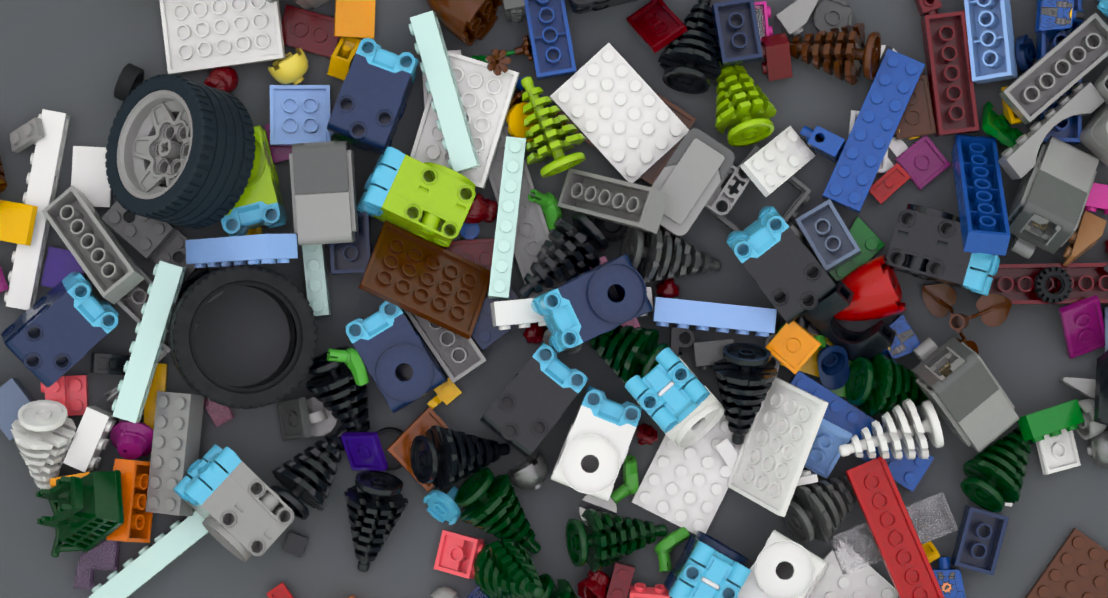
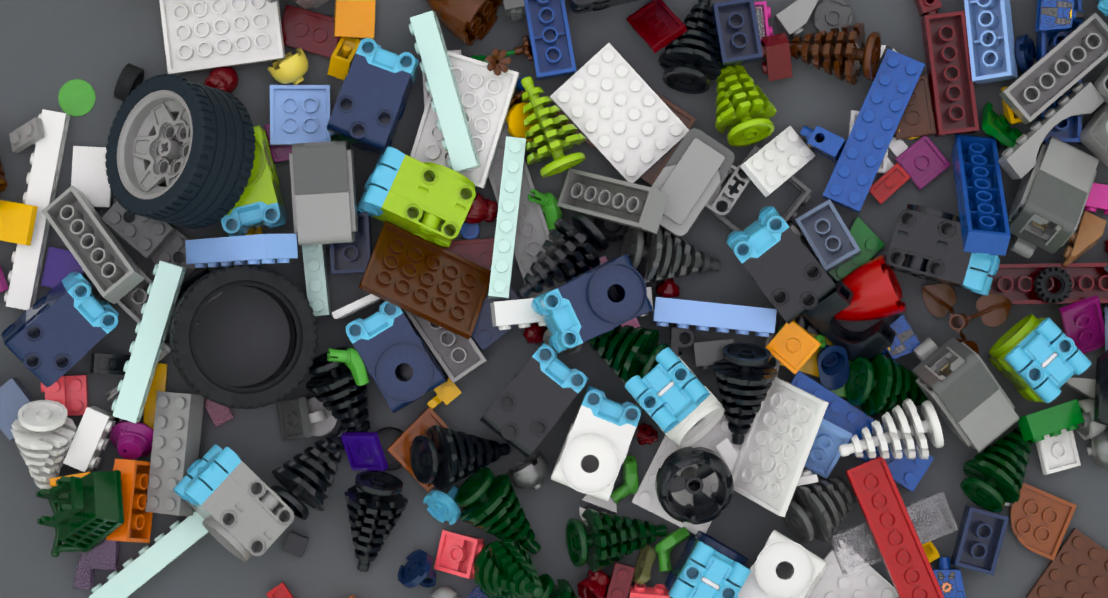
(76, 97): none -> bright green sticker
(355, 306): none -> white tile
(417, 570): none -> dark blue tile
(644, 564): none -> olive plate
(703, 507): none -> black wheel
(1037, 358): none -> medium azure piece
(1040, 520): none -> dark orange plate

